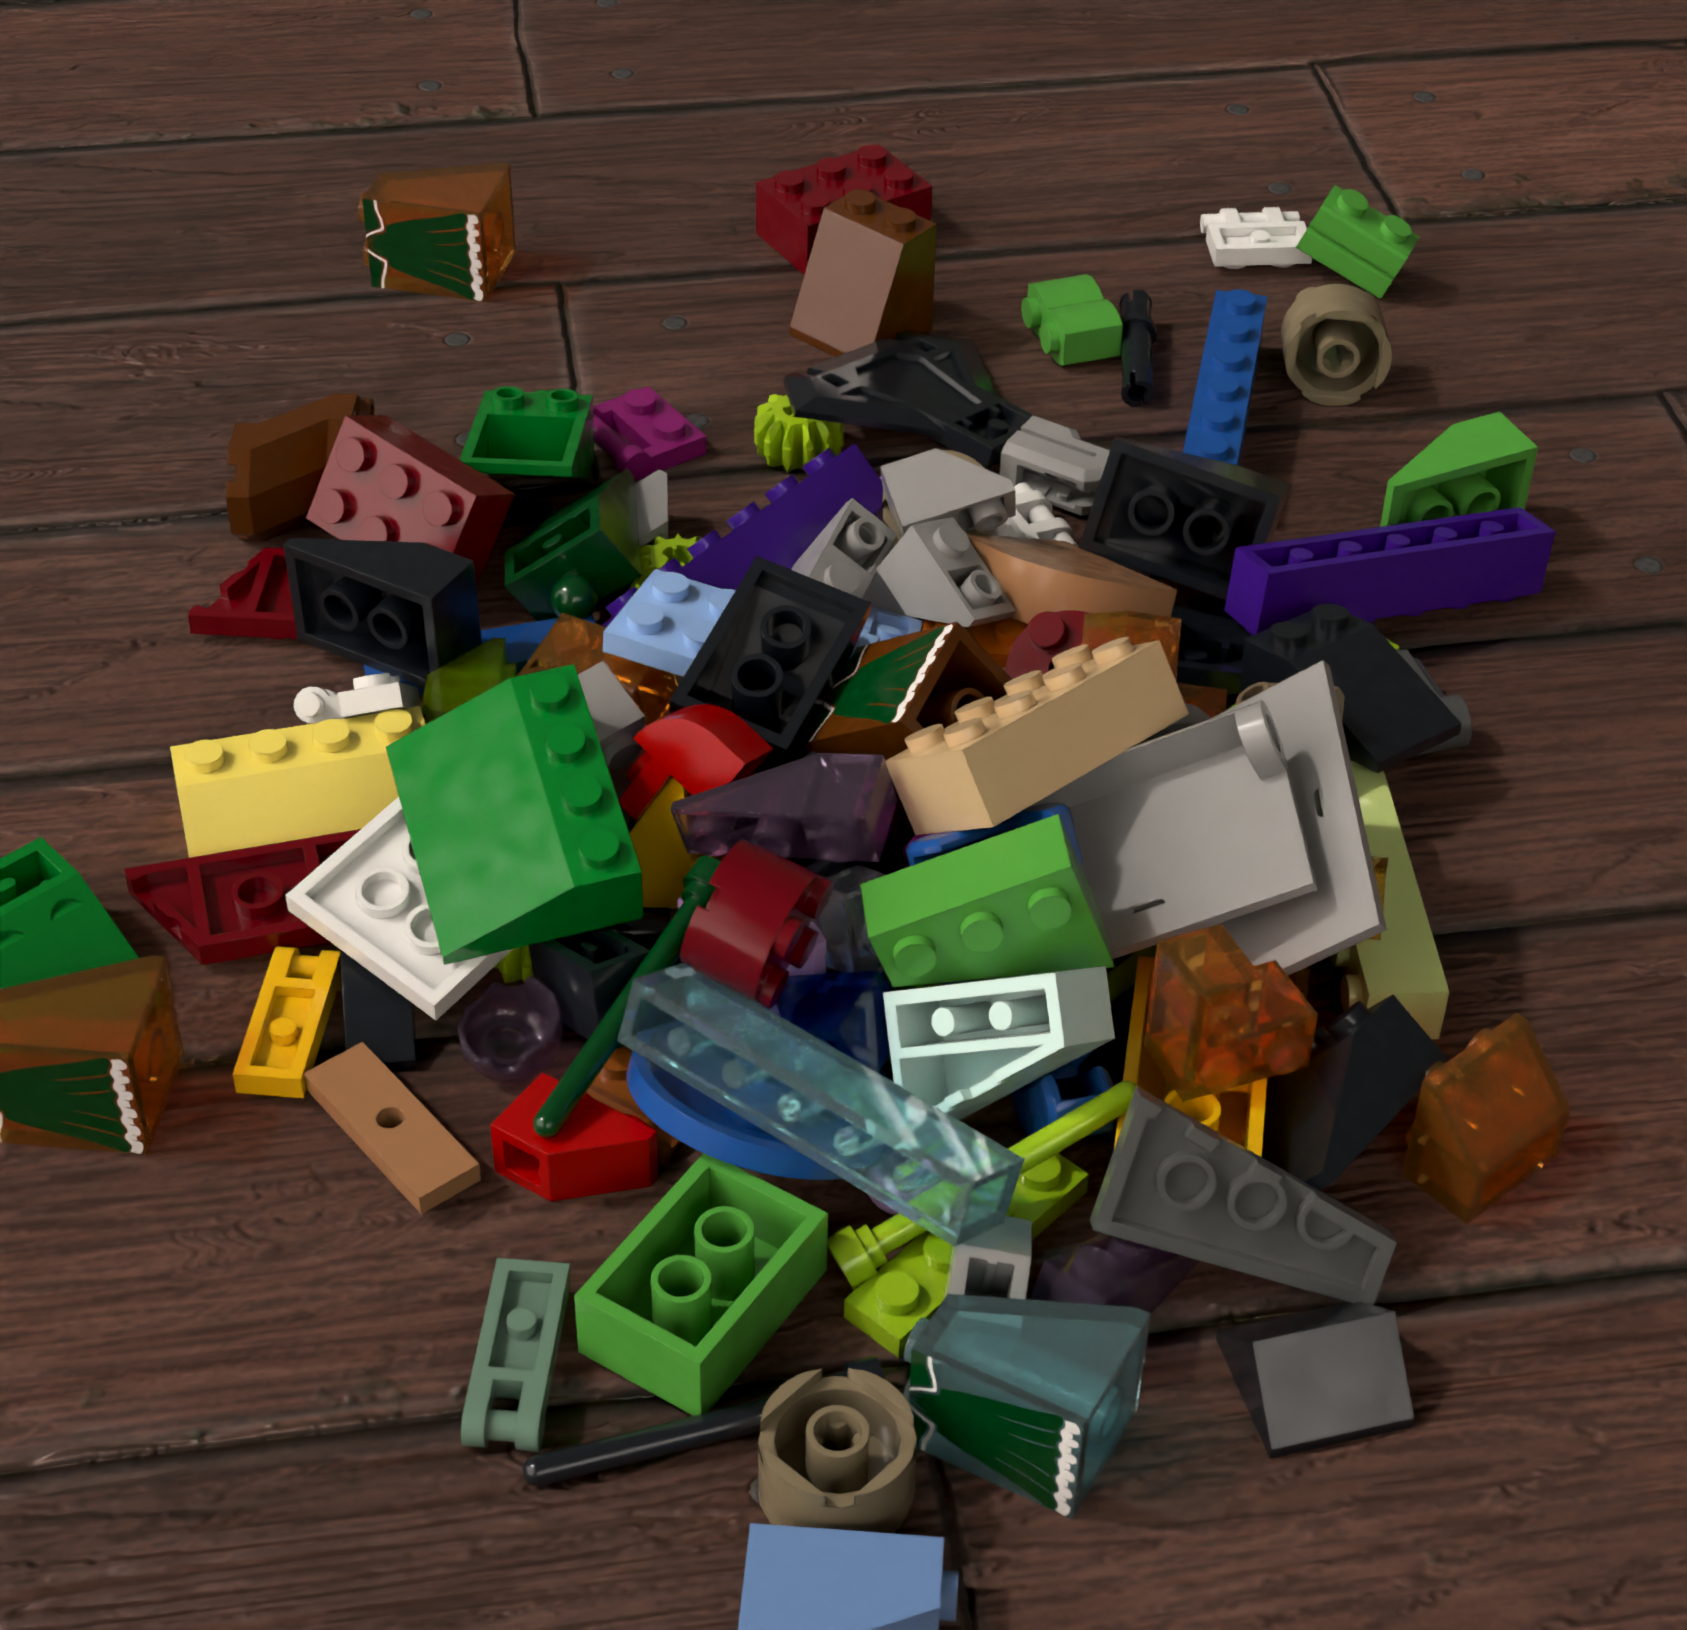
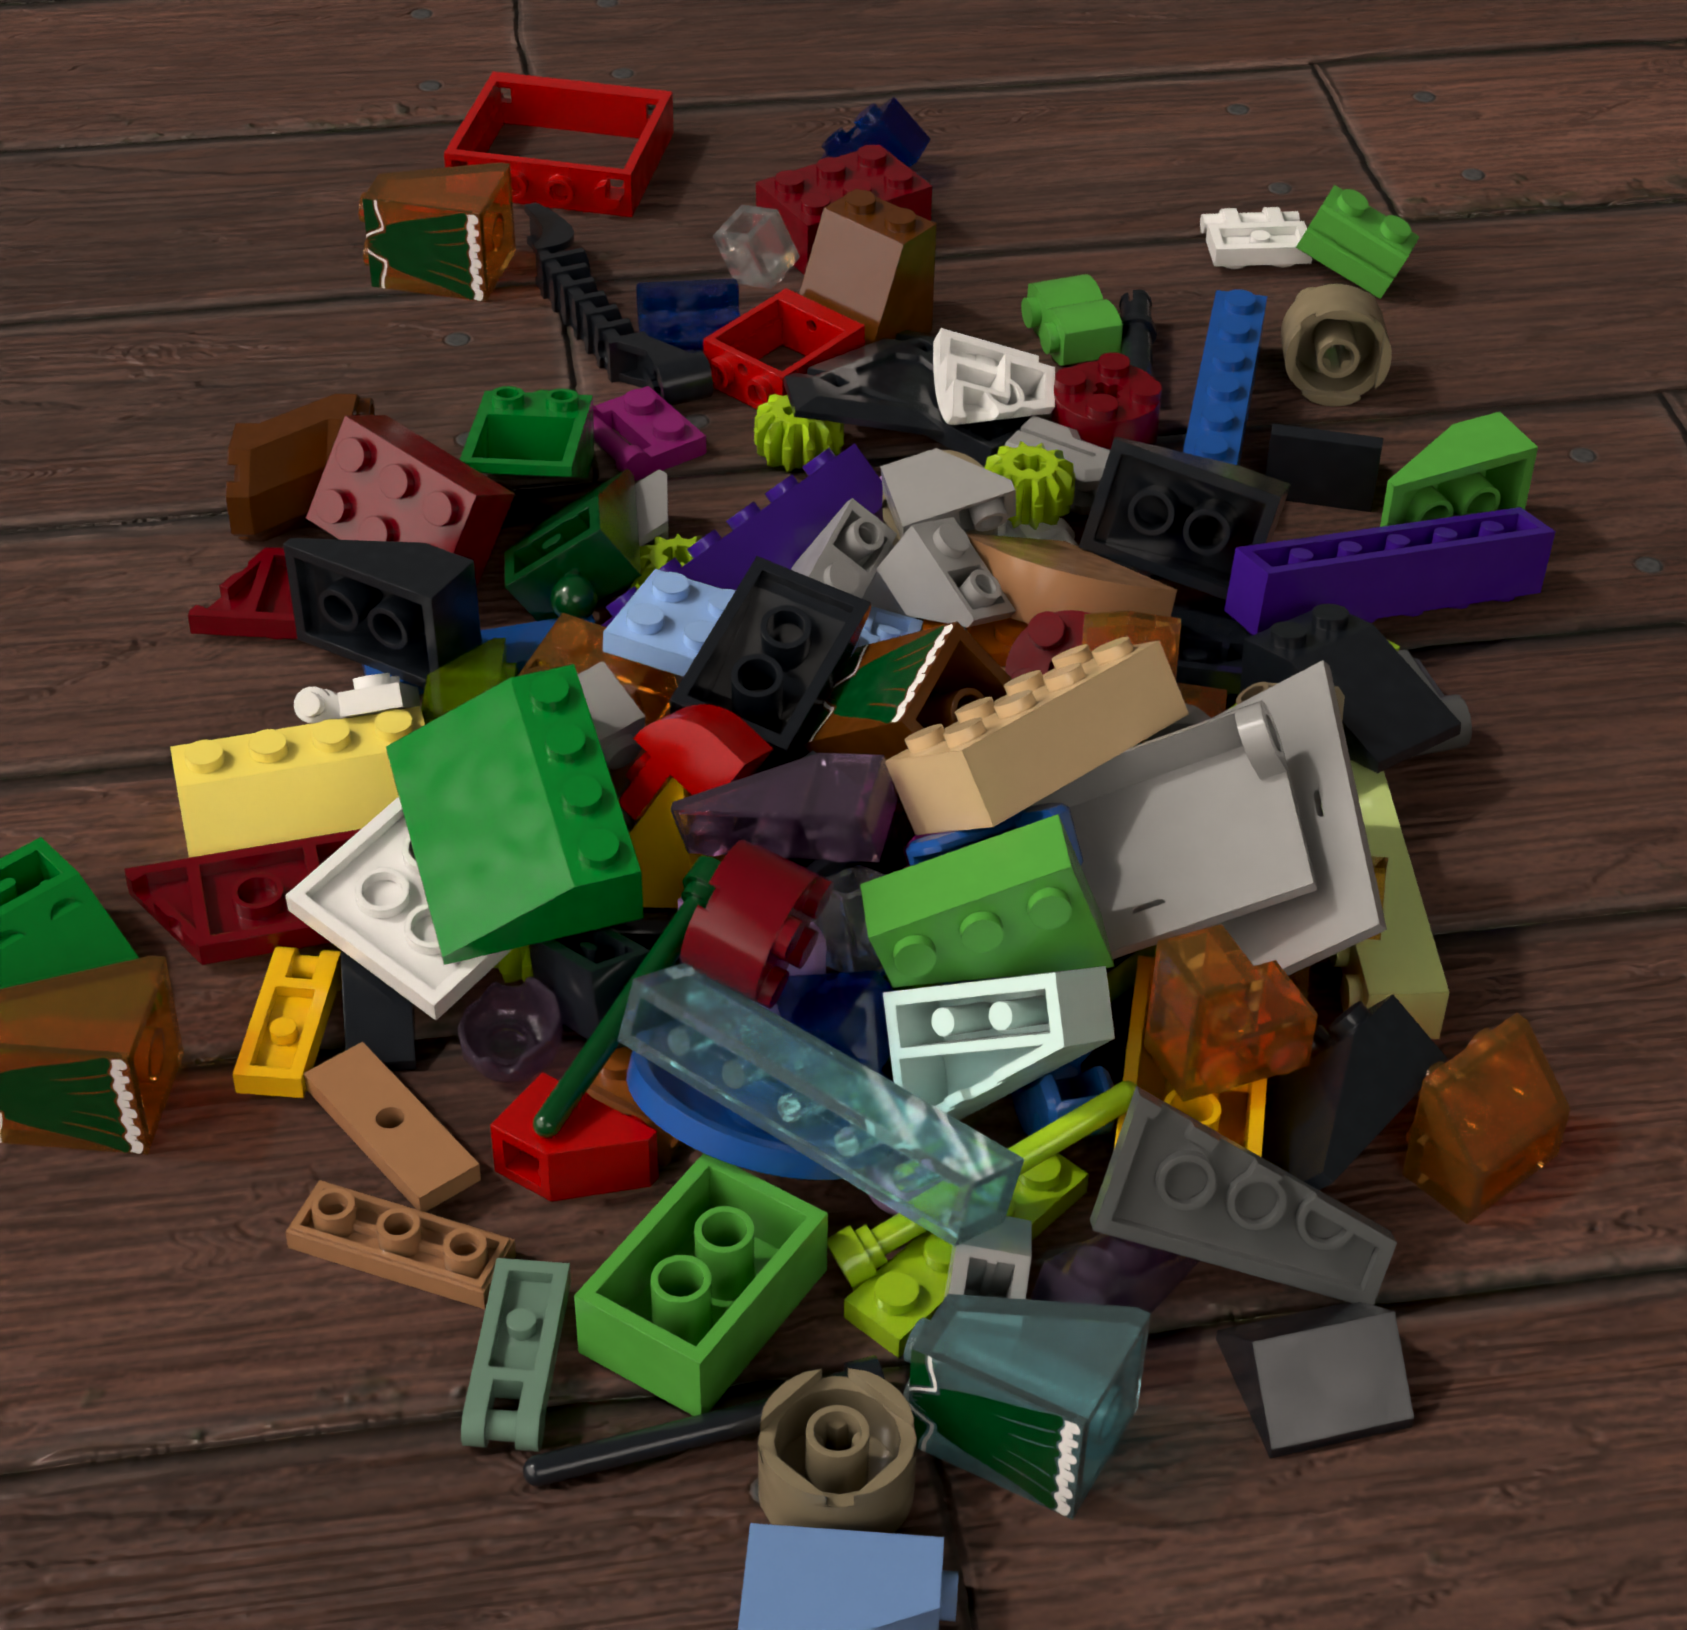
(398, 1243): none -> medium nougat tile
(569, 107): none -> red window
(626, 355): none -> black piece
(686, 310): none -> clear blue bracket
(756, 246): none -> clear brick
(778, 321): none -> red window
(883, 125): none -> clear blue slope
(988, 380): none -> white slope
(1041, 482): none -> lime gear
(1108, 401): none -> dark red brick
(1325, 466): none -> black slope

